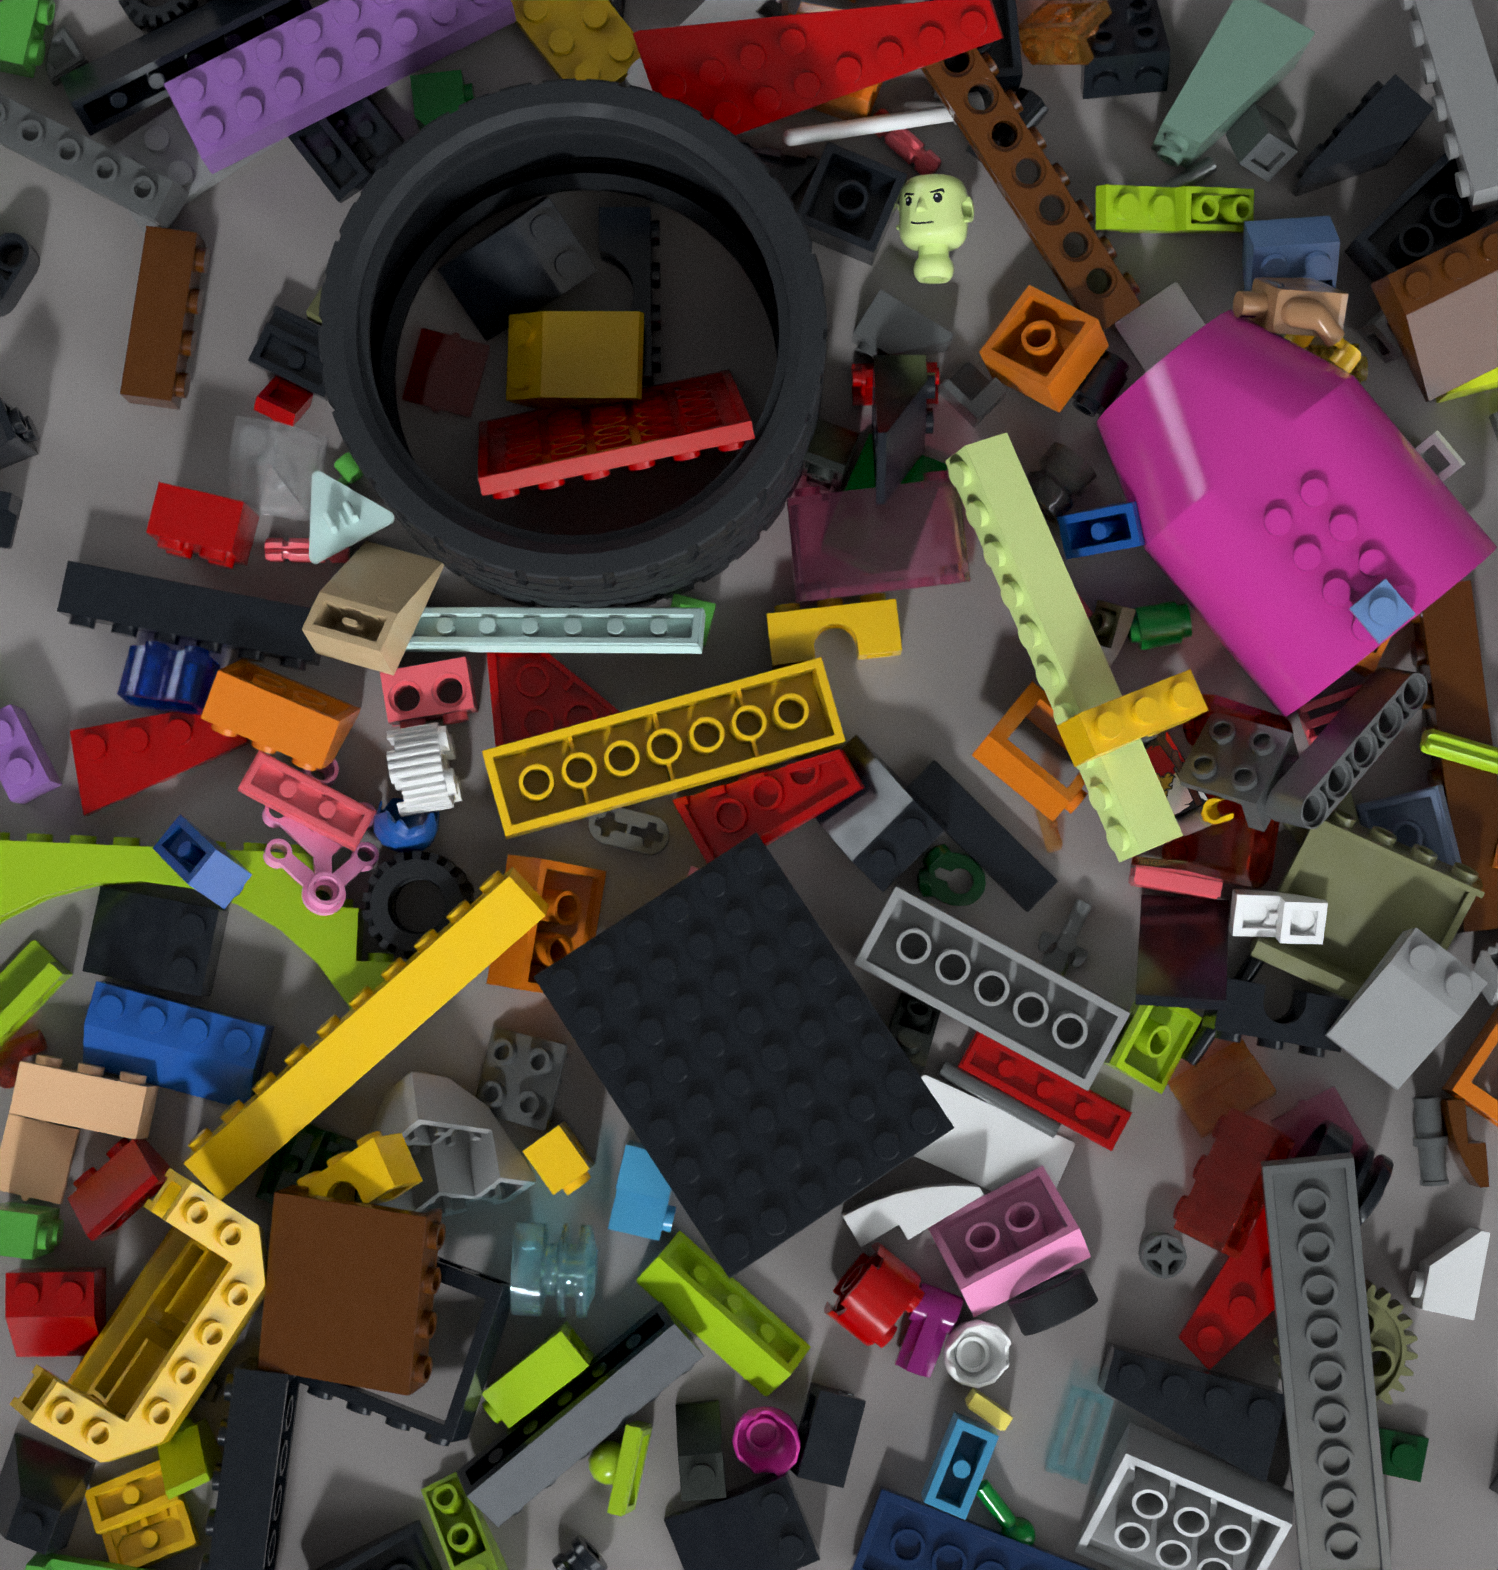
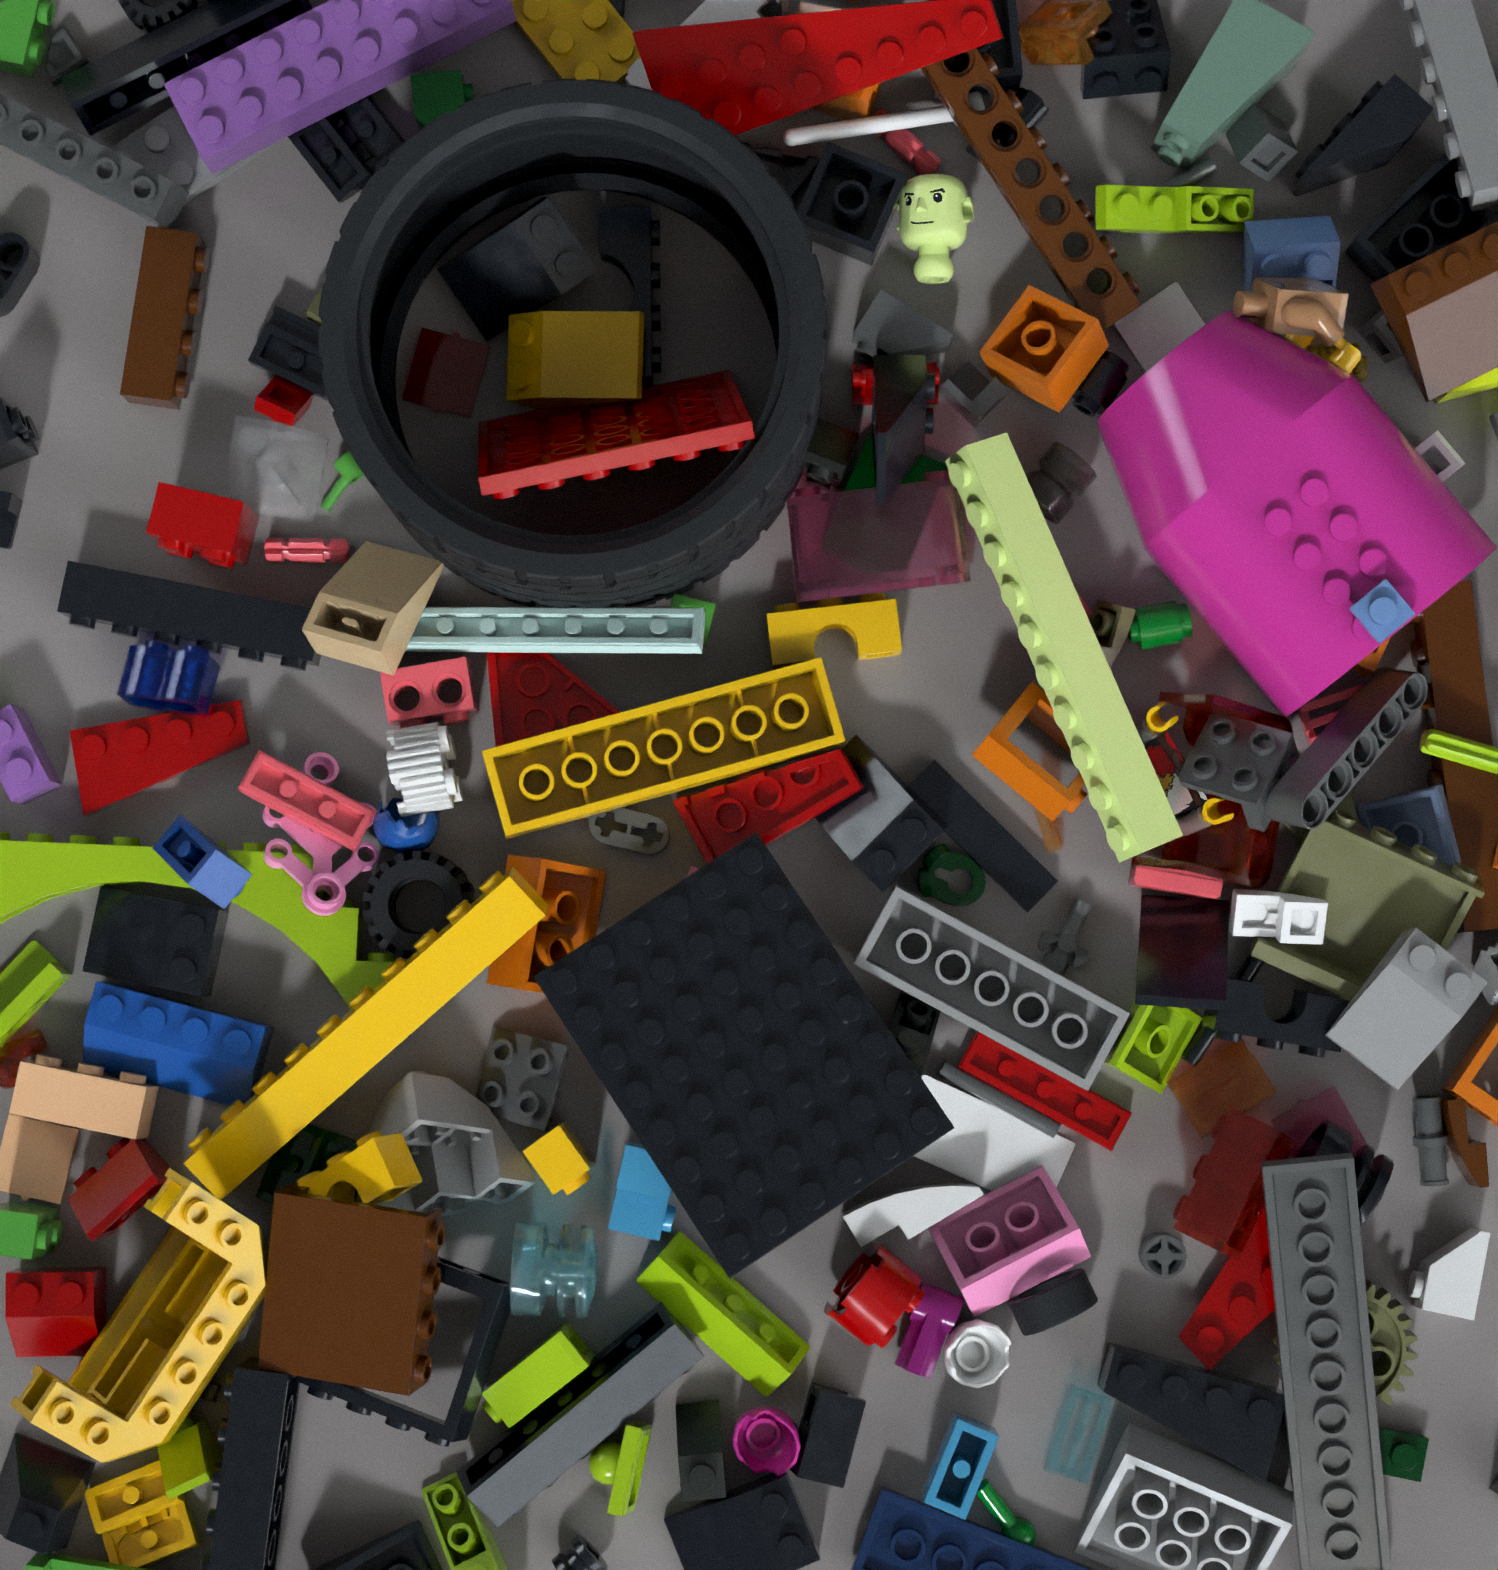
(278, 714): orange slope -> none
(340, 517): light aqua piece -> none
(988, 1409): light yellow tile -> none
(1101, 530): blue slope -> none
(1132, 717): yellow arch -> none

